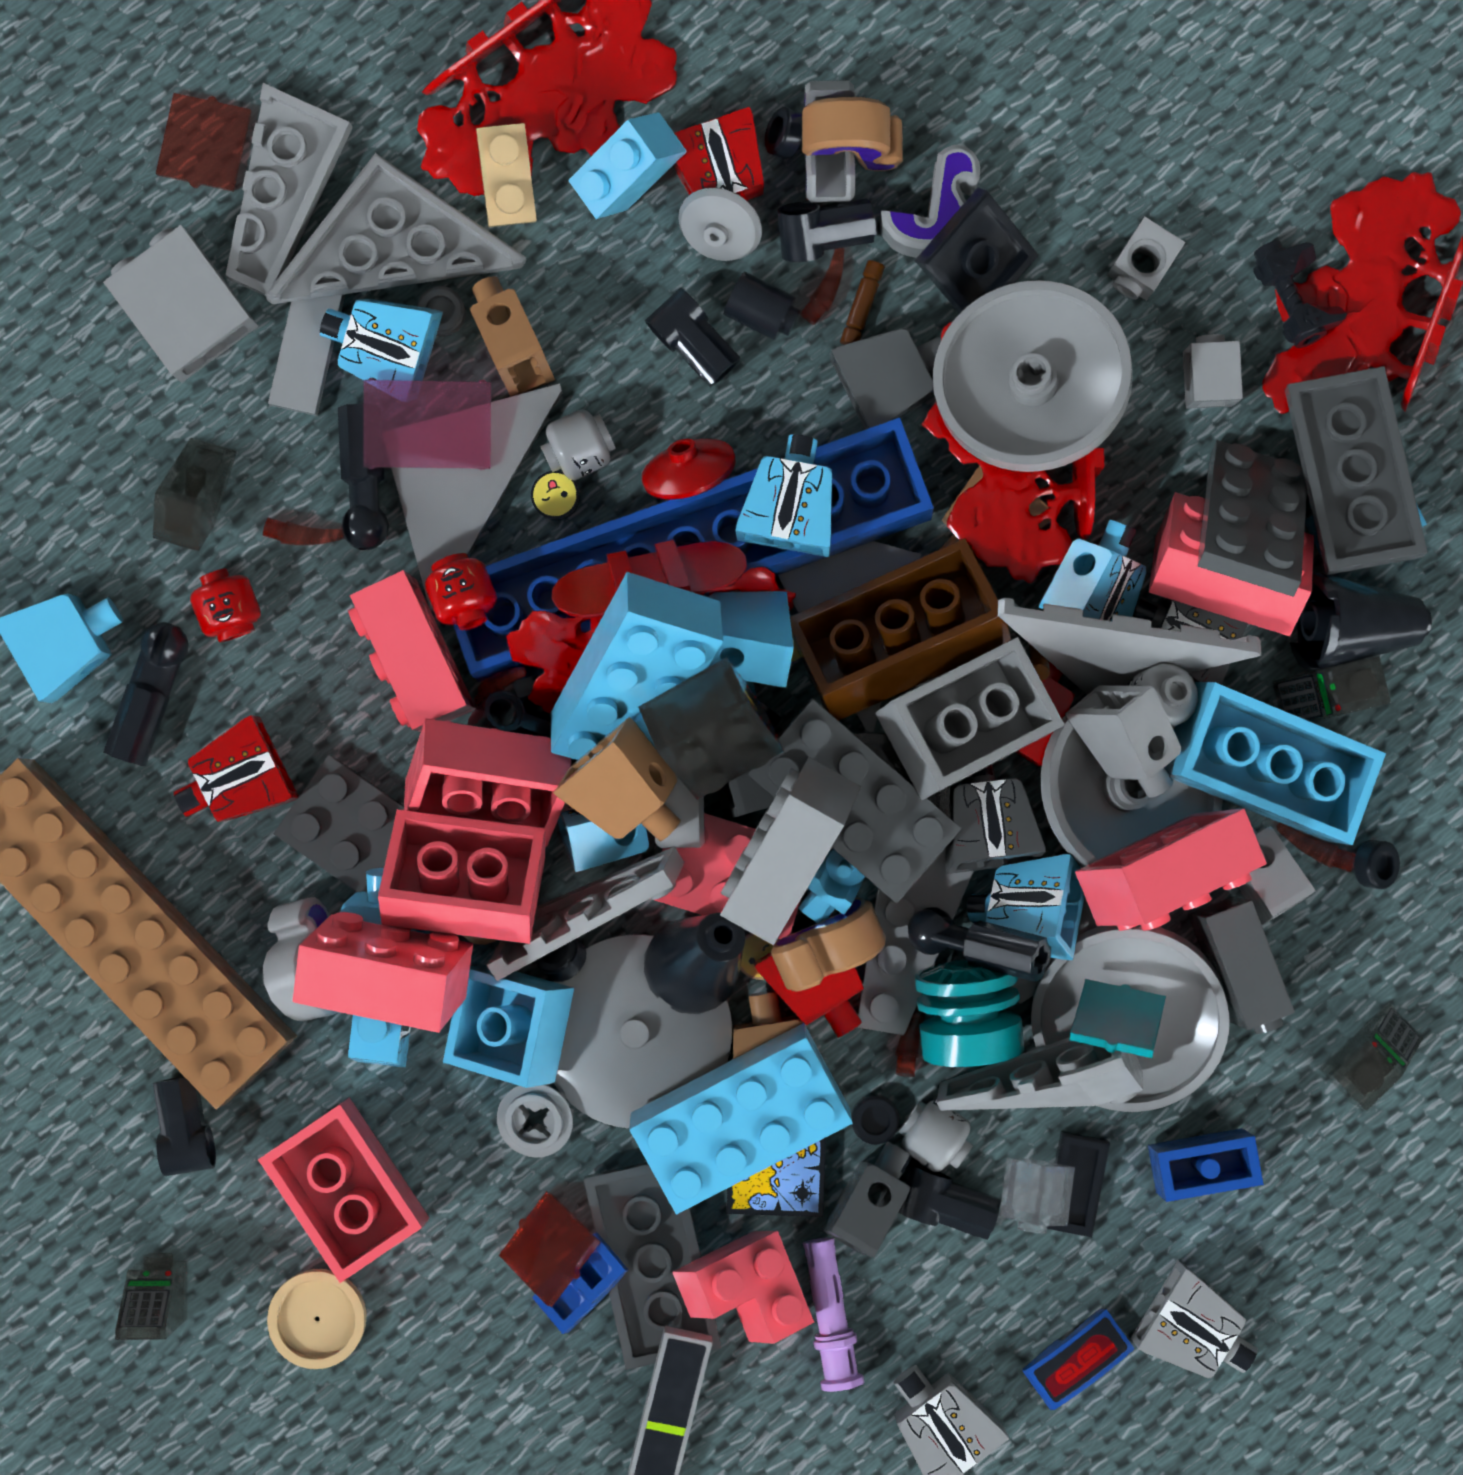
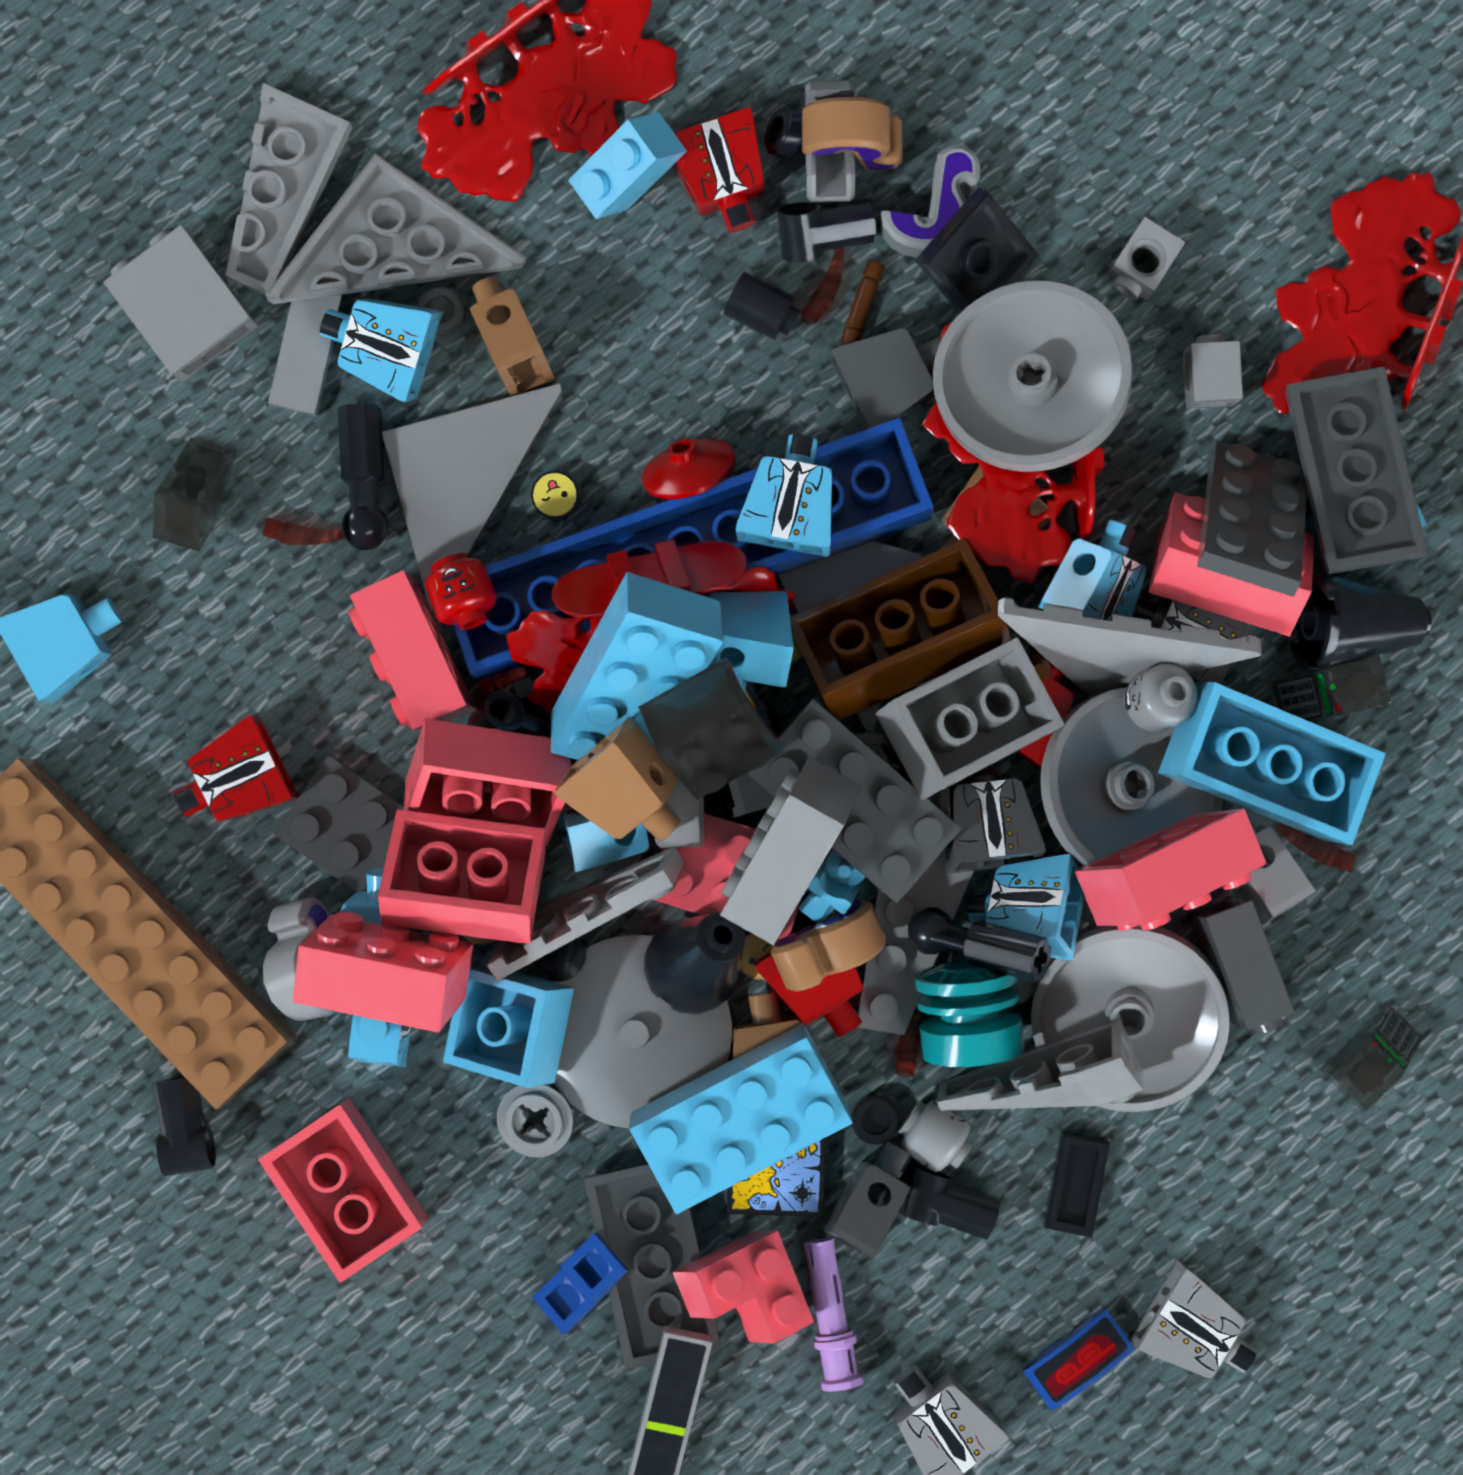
(147, 694): black piece -> none
(153, 1298): clear smoke slope -> none
(203, 142): clear red piece -> none
(225, 605): red head -> none
(312, 1341): tan piece -> none
(426, 424): clear pink piece -> none
(506, 175): tan plate -> none
(549, 1249): clear red piece -> none
(578, 444): light grey head -> none
(684, 328): black piece -> none
(720, 224): light grey piece -> none
(1036, 1193): clear brick -> none
(1118, 1018): teal piece -> none
(1128, 734): light grey torso -> none
(1205, 1164): blue brick -> none
(1277, 268): black piece -> none
(1376, 864): black tile -> none

